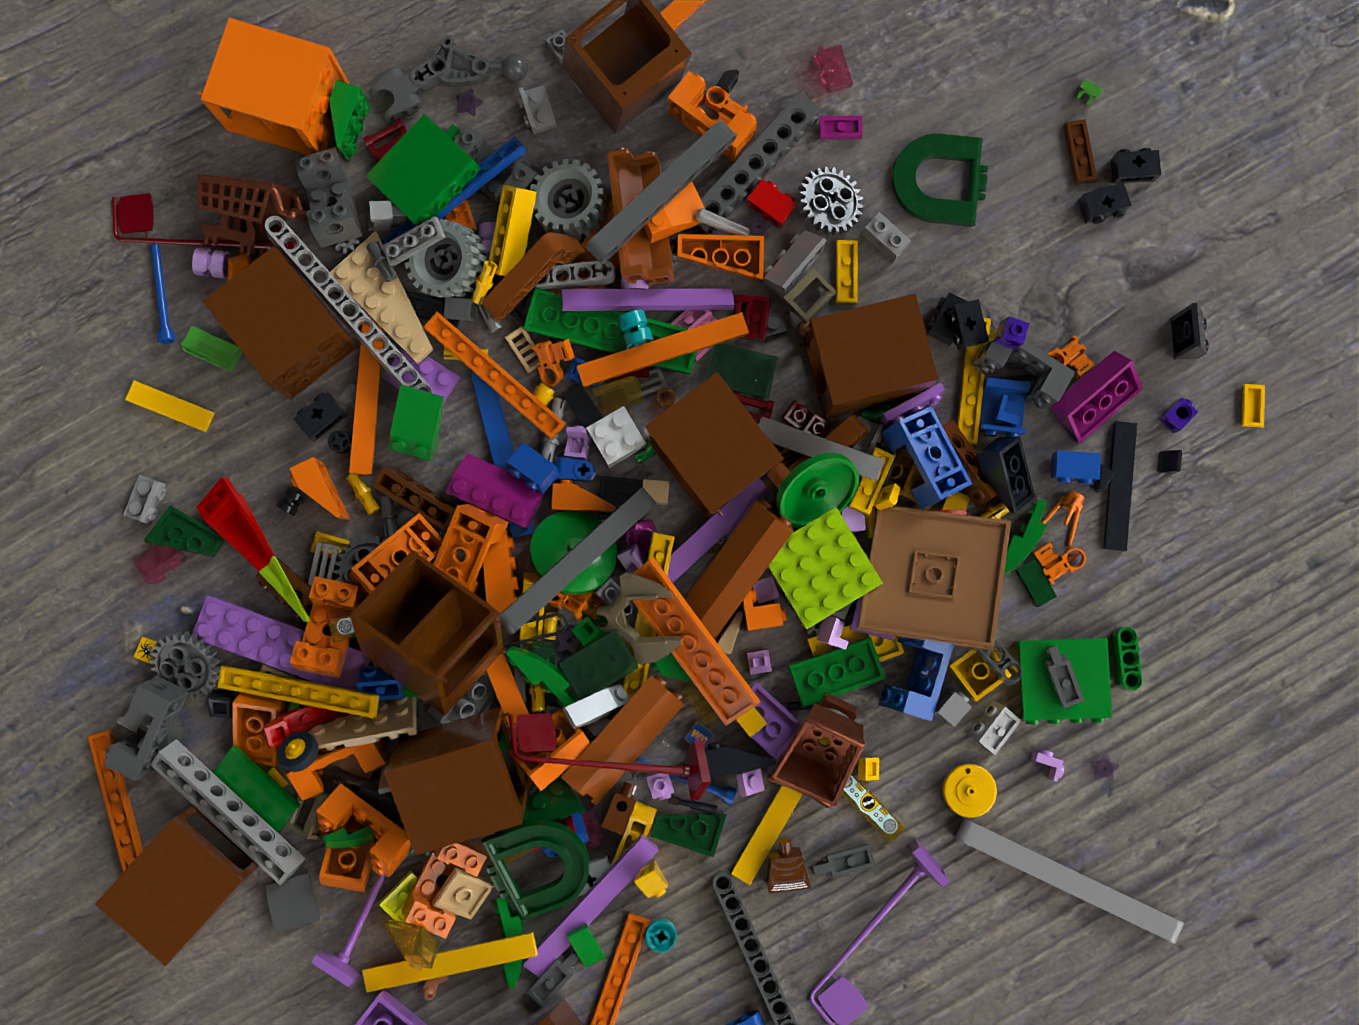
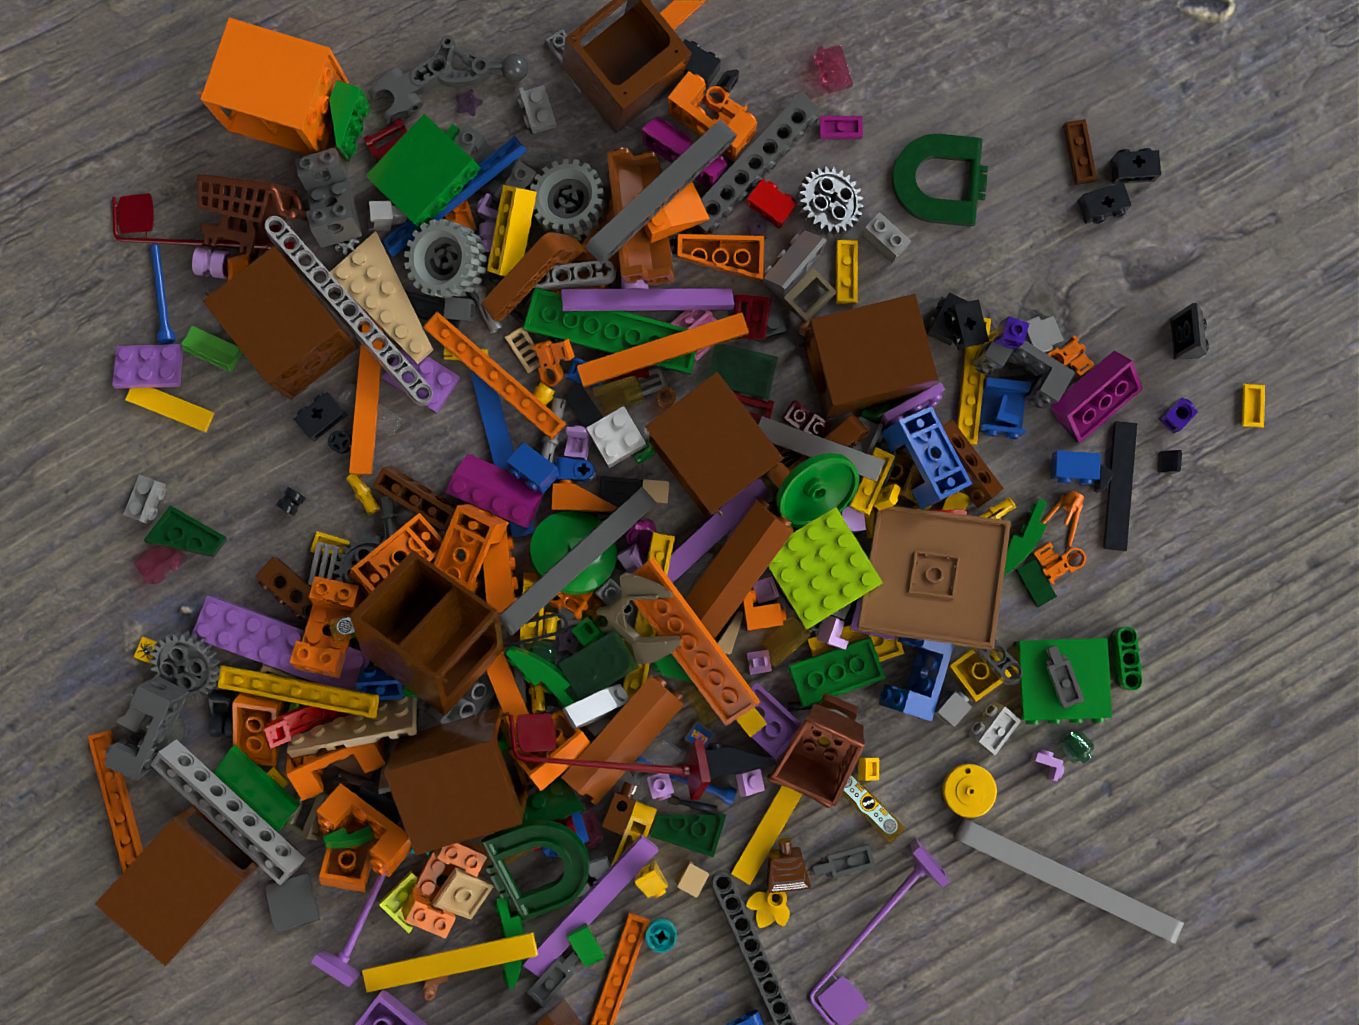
(148, 366): none -> medium lavender plate
(221, 726): none -> black wheel
(232, 519): red plate -> none
(298, 751): black wheel -> none
(315, 481): orange slope -> none
(380, 260): dark grey axle -> none
(413, 942): clear yellow slope -> none
(416, 423): green slope -> none
(422, 236): light grey tile -> none
(484, 209): none -> lavender bracket
(484, 282): yellow pin -> none
(635, 321): teal wheel -> none
(671, 144): none -> magenta slope
(692, 879): none -> tan panel
(702, 62): none -> black brick
(720, 223): light grey axle -> none
(769, 910): none -> yellow plate
(786, 640): none -> clear yellow panel
(1007, 471): black slope -> none
(1043, 333): none -> light grey piece
(1077, 747): none -> clear green head
(1091, 89): bright green tile -> none
(1098, 768): clear purple plate -> none

